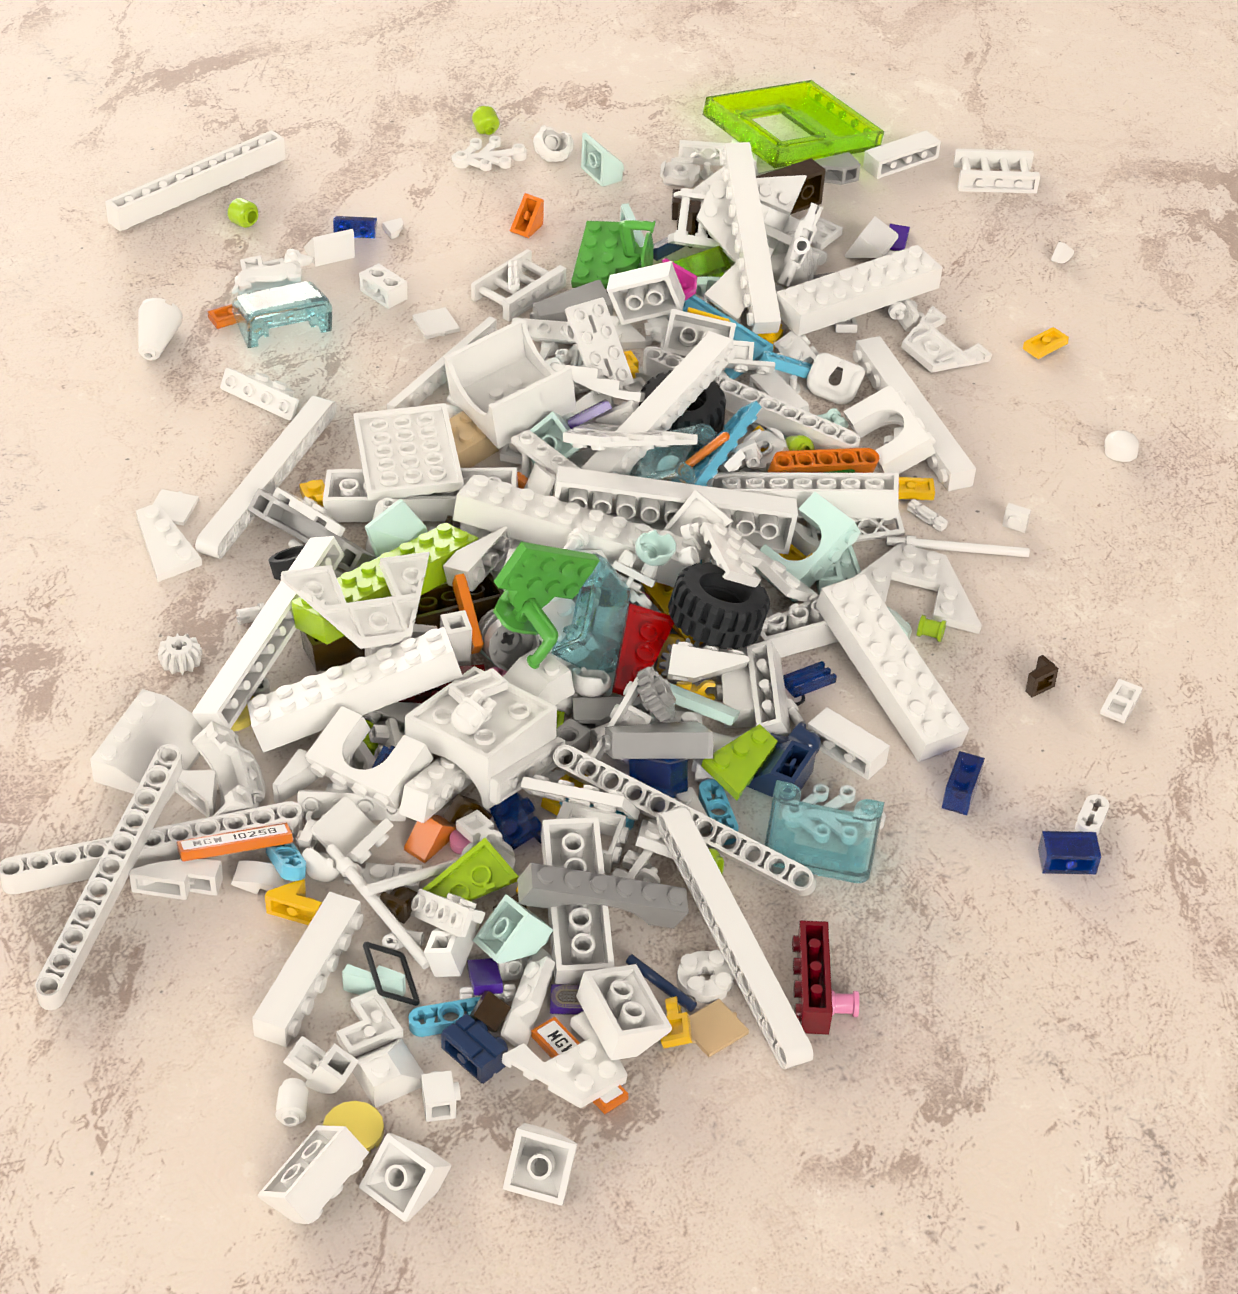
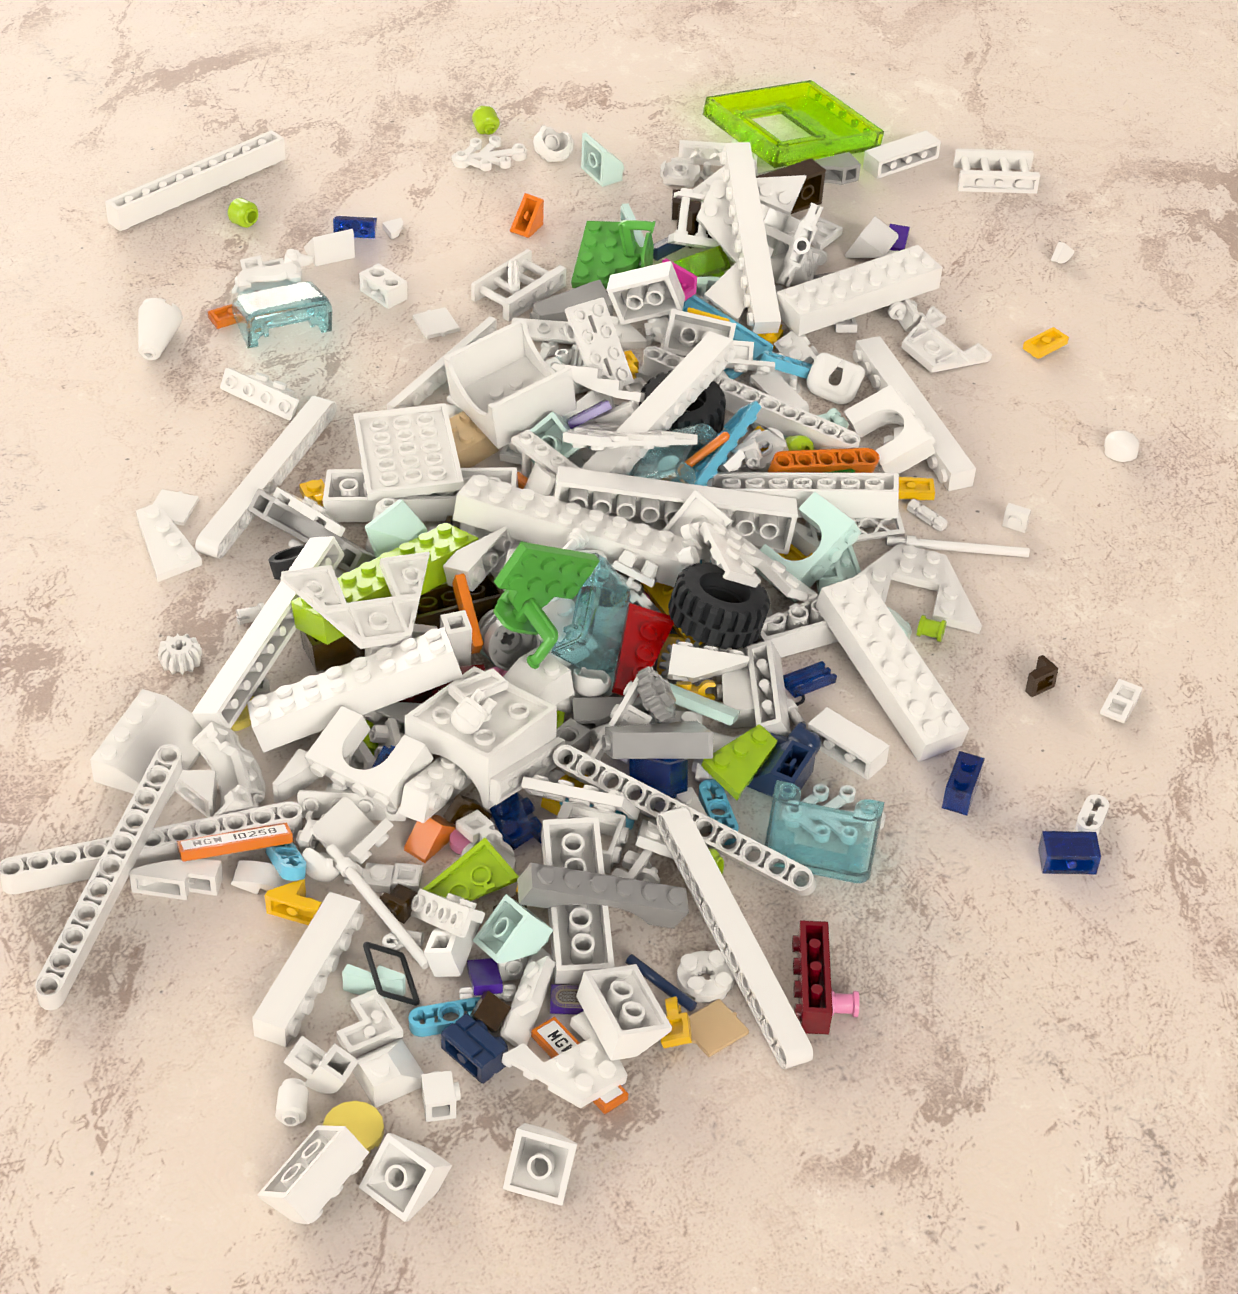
(405, 879): white bar -> none
(655, 548): light aqua hair -> none

